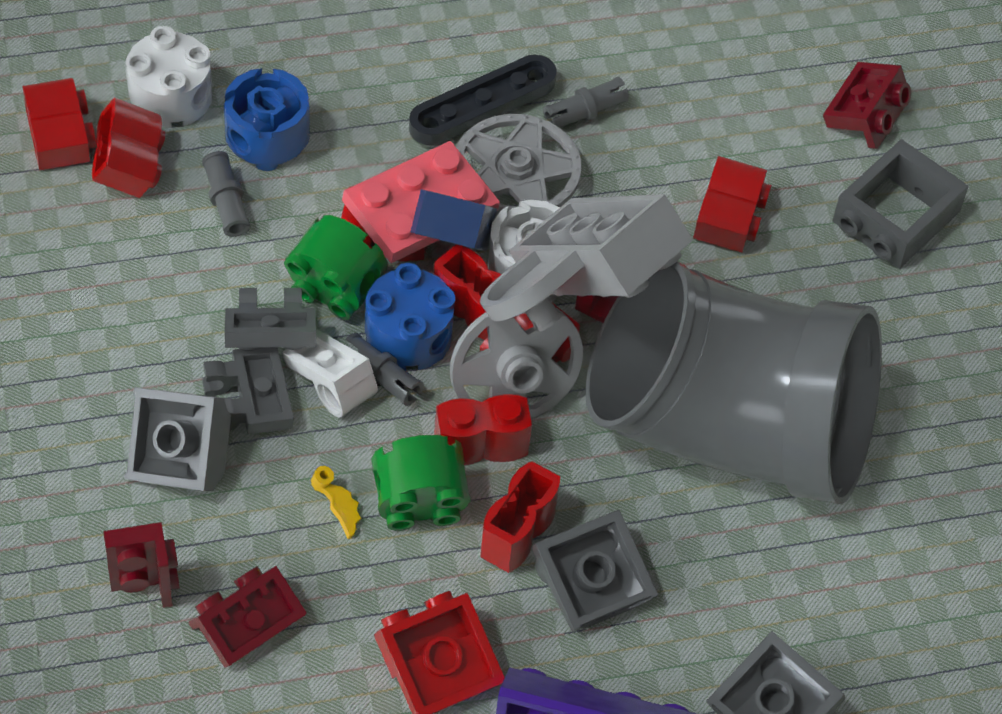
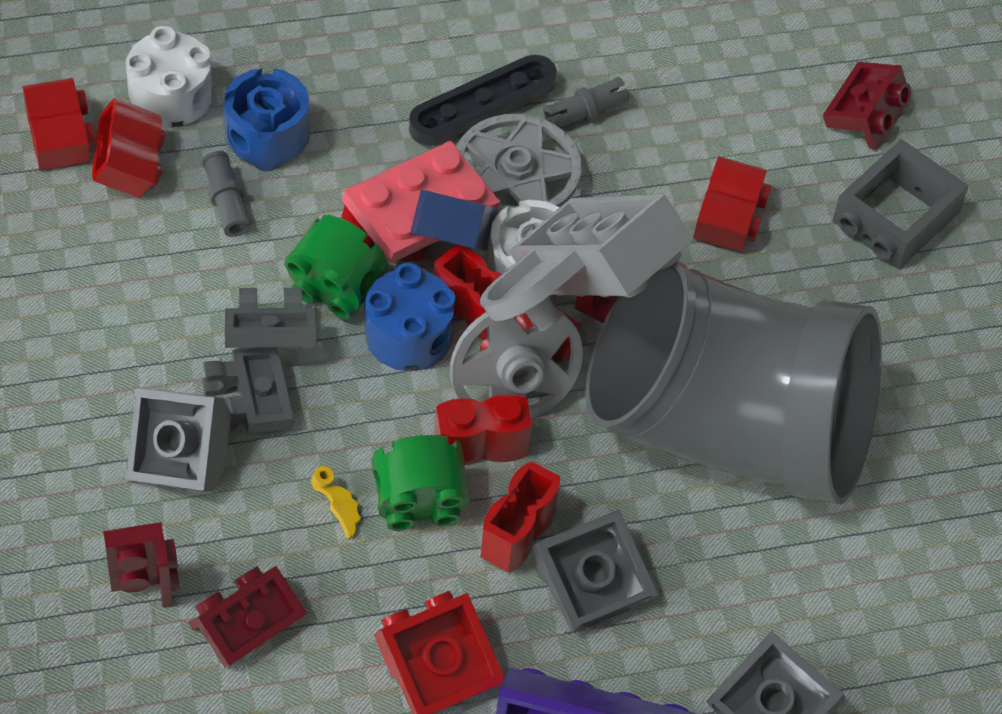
(338, 373): white plate -> none
(387, 371): dark grey pin -> none

